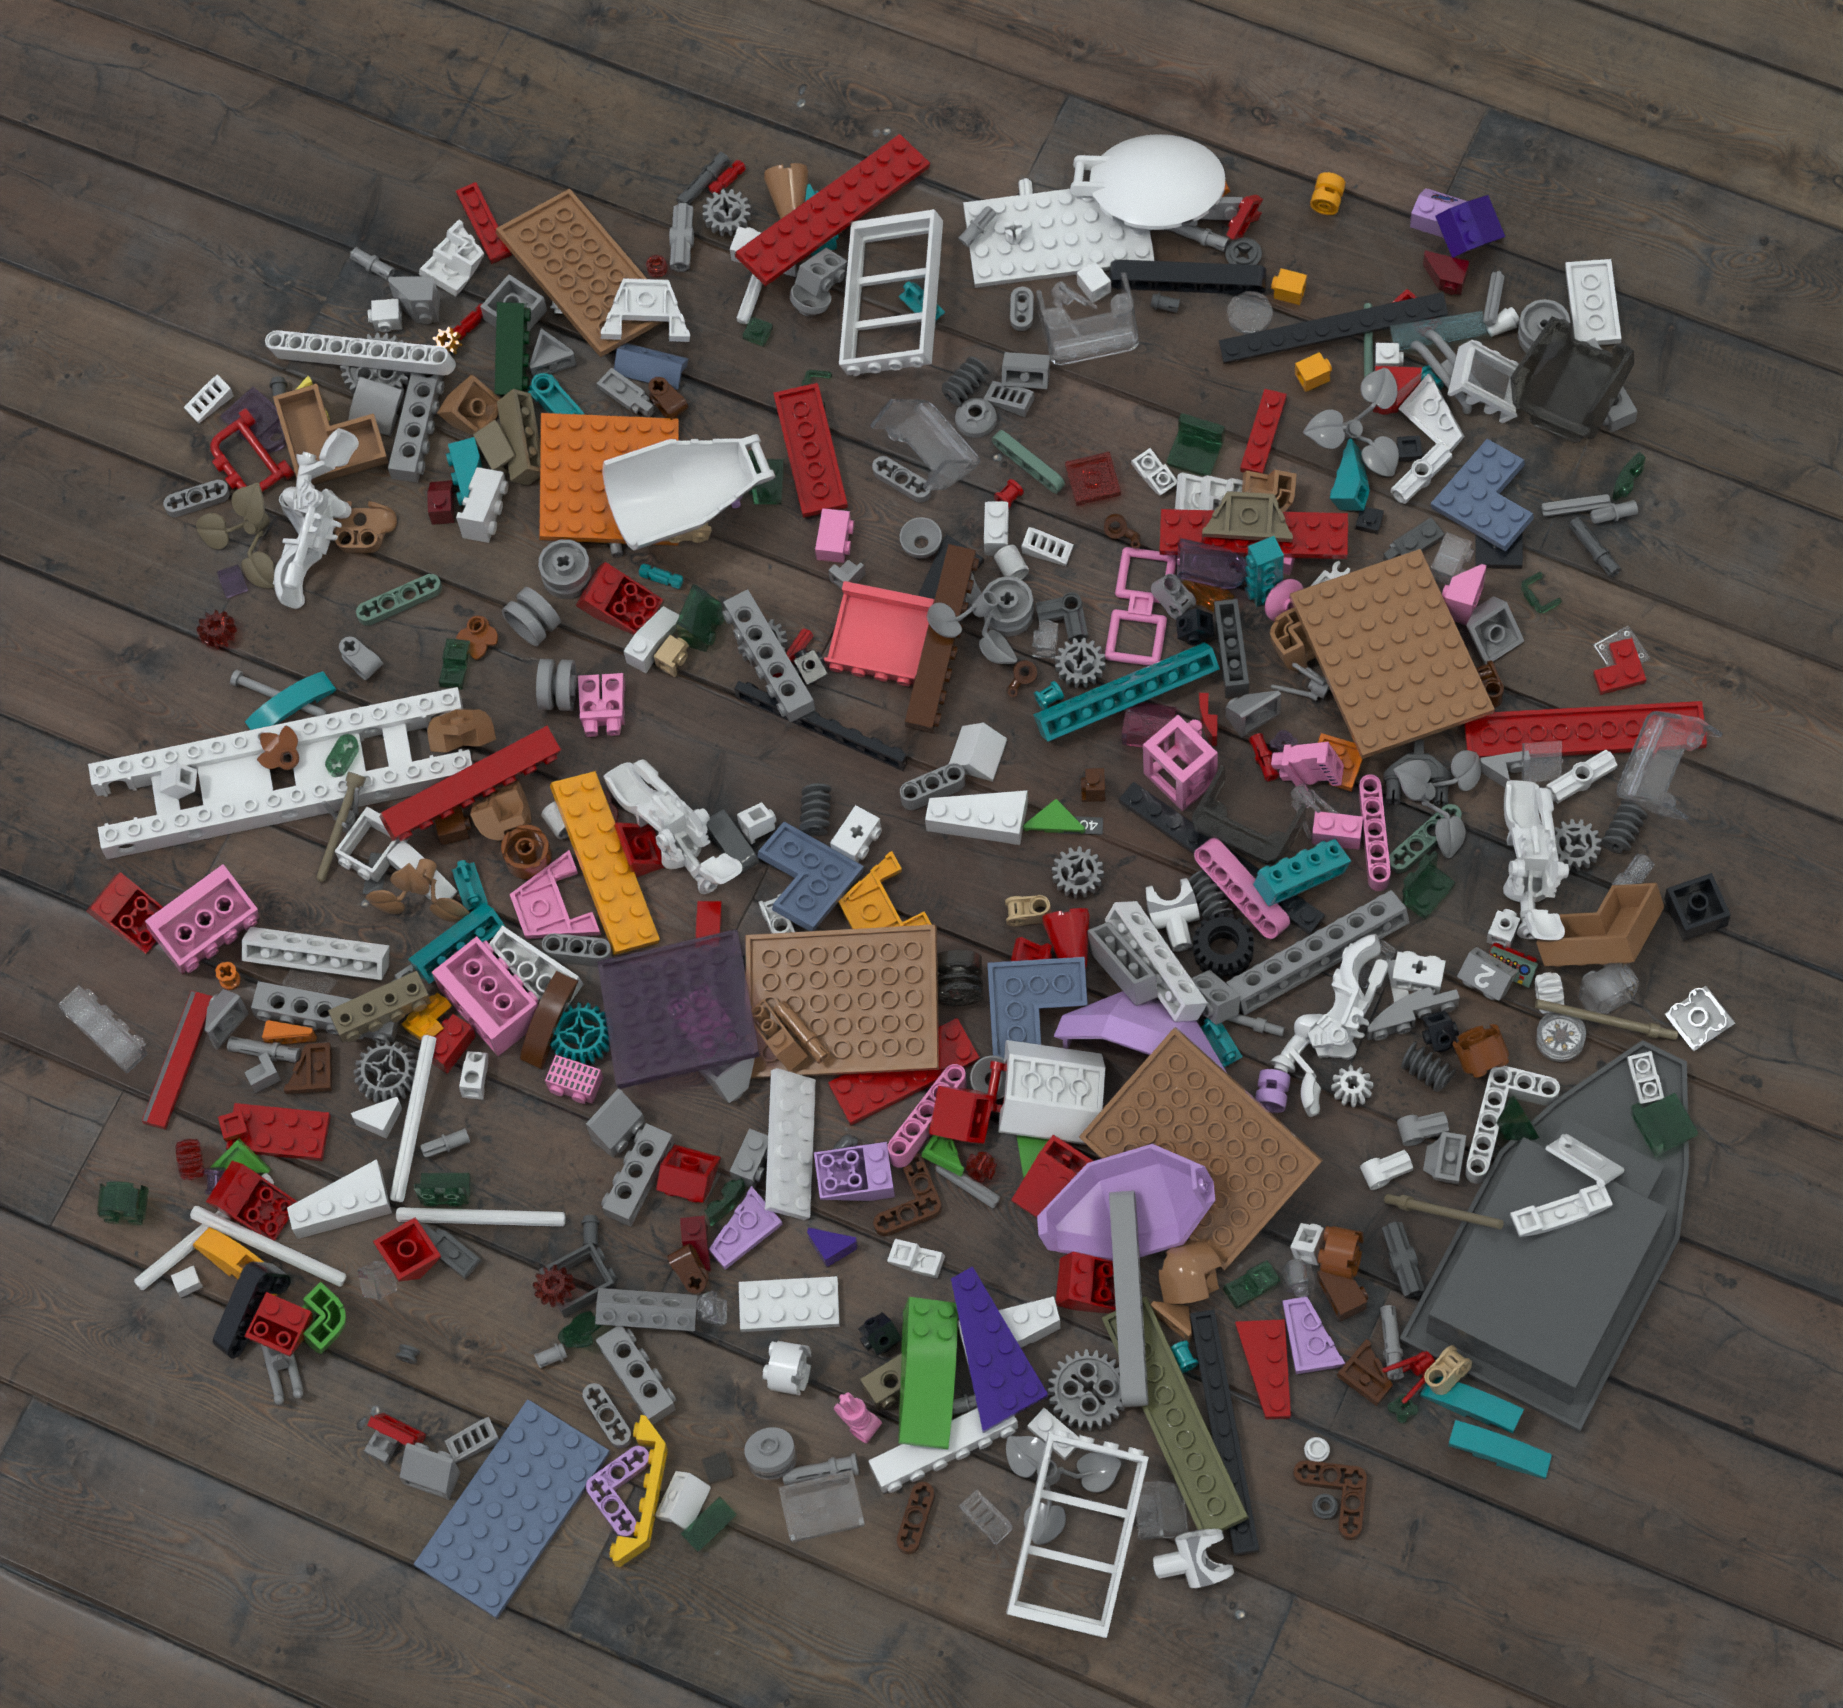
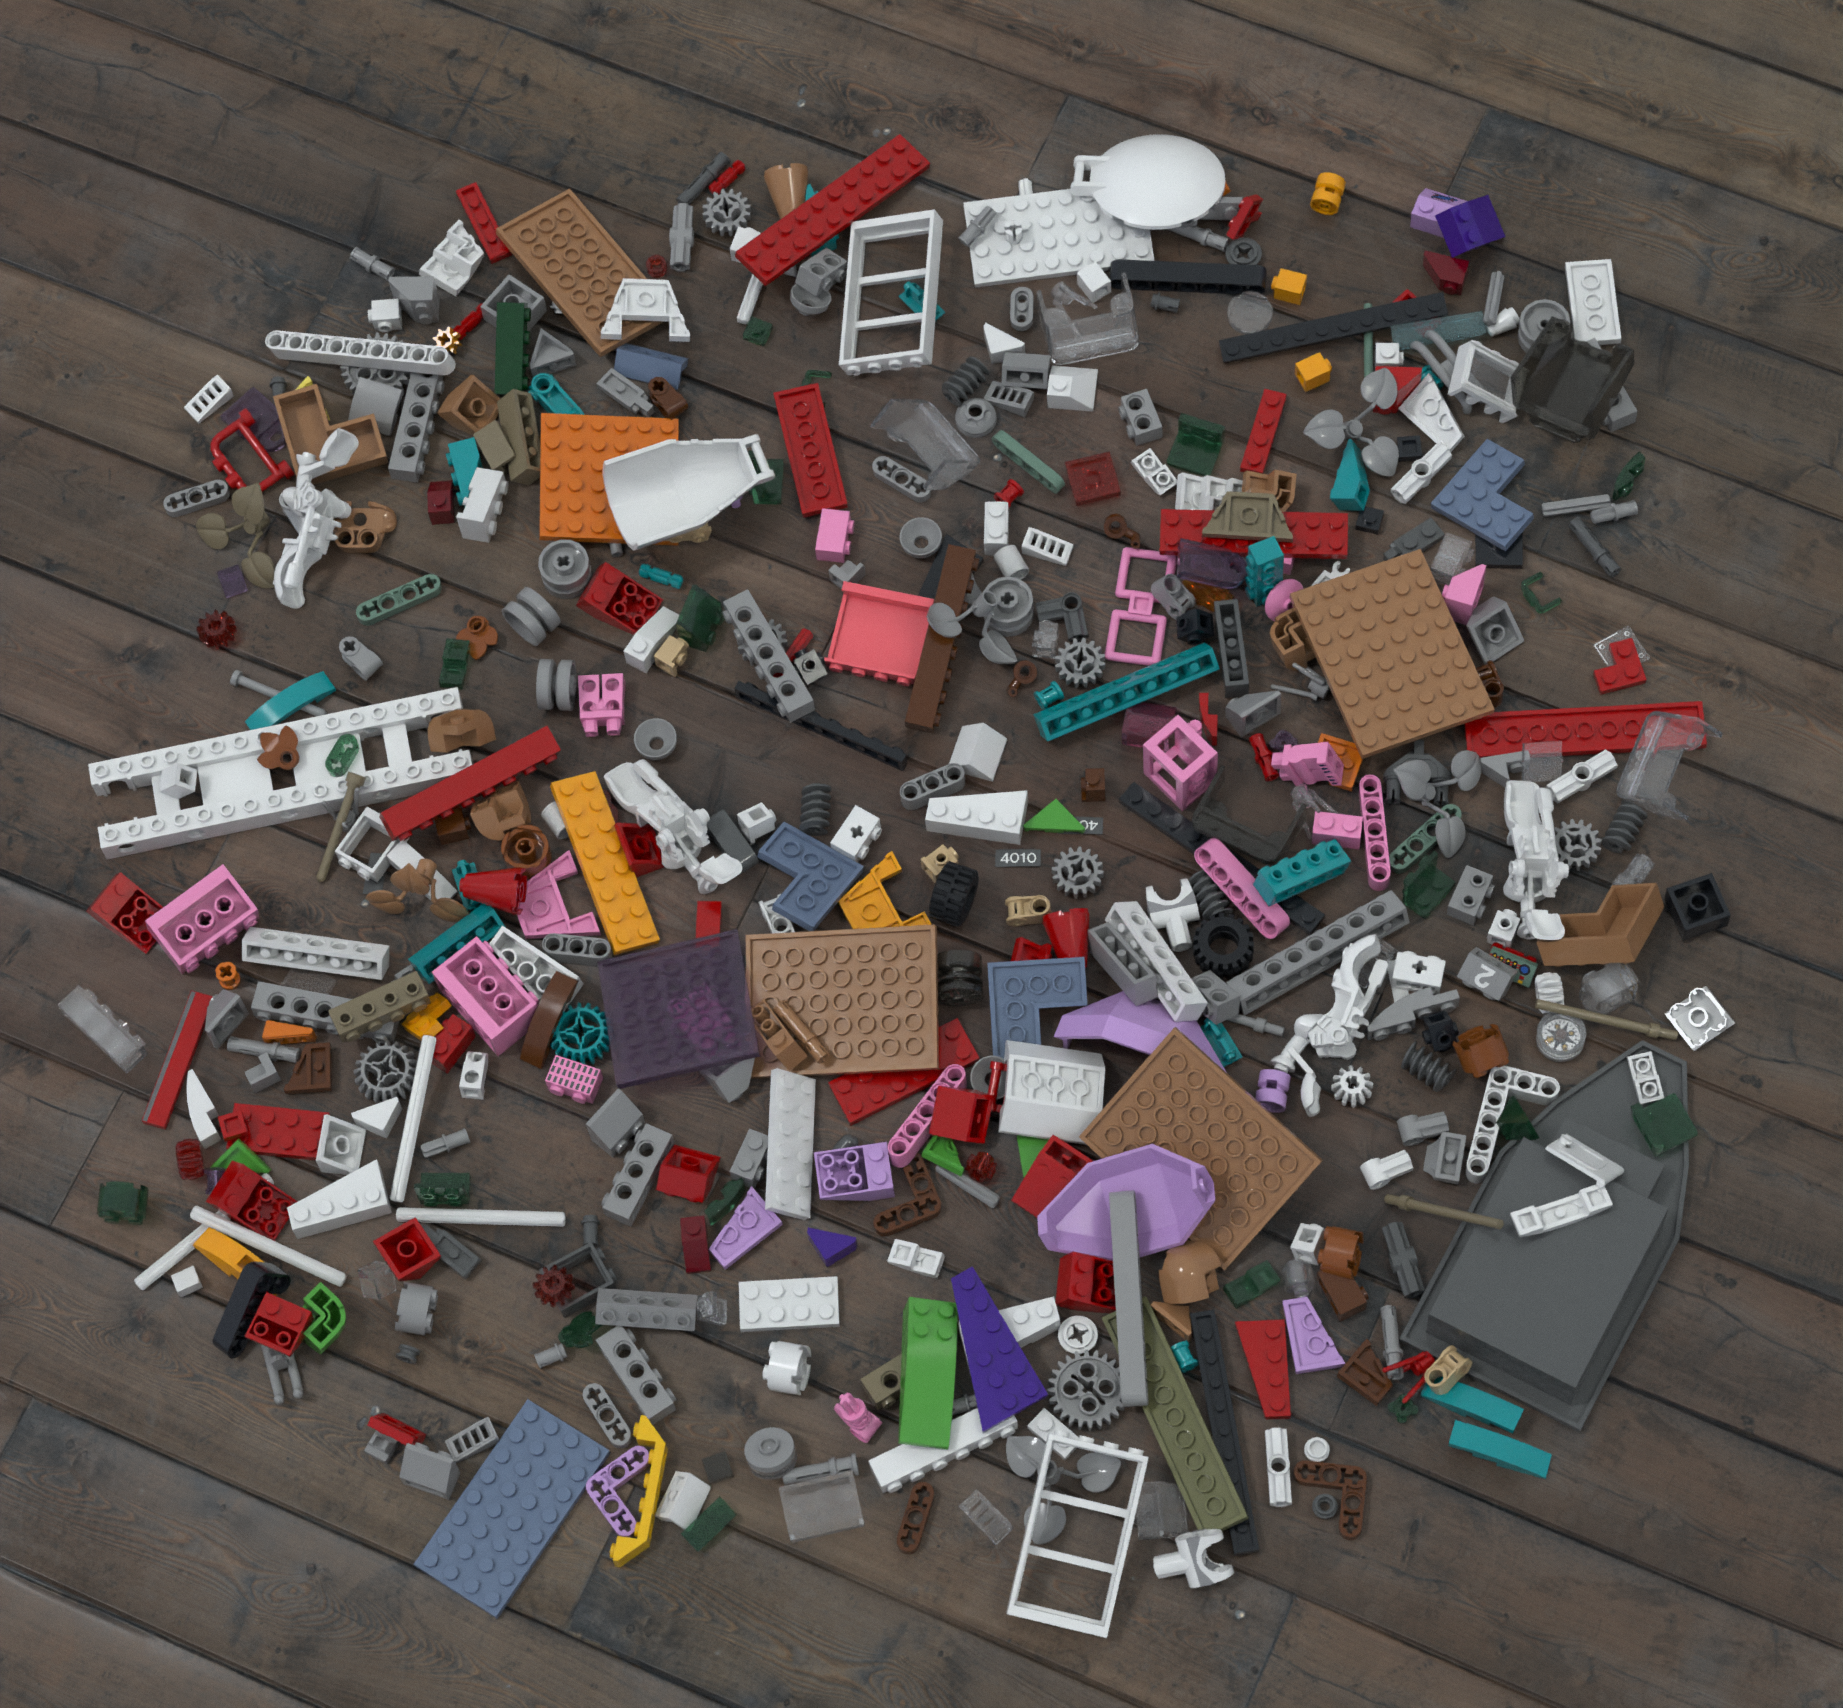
(201, 1111): none -> white slope
(339, 1146): none -> white slope
(415, 1308): none -> light grey brick
(497, 888): none -> red cone
(651, 730): none -> light grey piece
(688, 1264): reddish brown piece -> none
(879, 1334): black brick -> none
(932, 865): none -> tan brick
(953, 894): none -> black tyre
(999, 343): none -> white slope
(1017, 857): none -> dark grey sticker
(1072, 388): none -> white slope
(1081, 1324): none -> white gear
(1144, 416): none -> light grey brick
(1278, 1482): none -> white piece
(1470, 895): none -> light grey brick

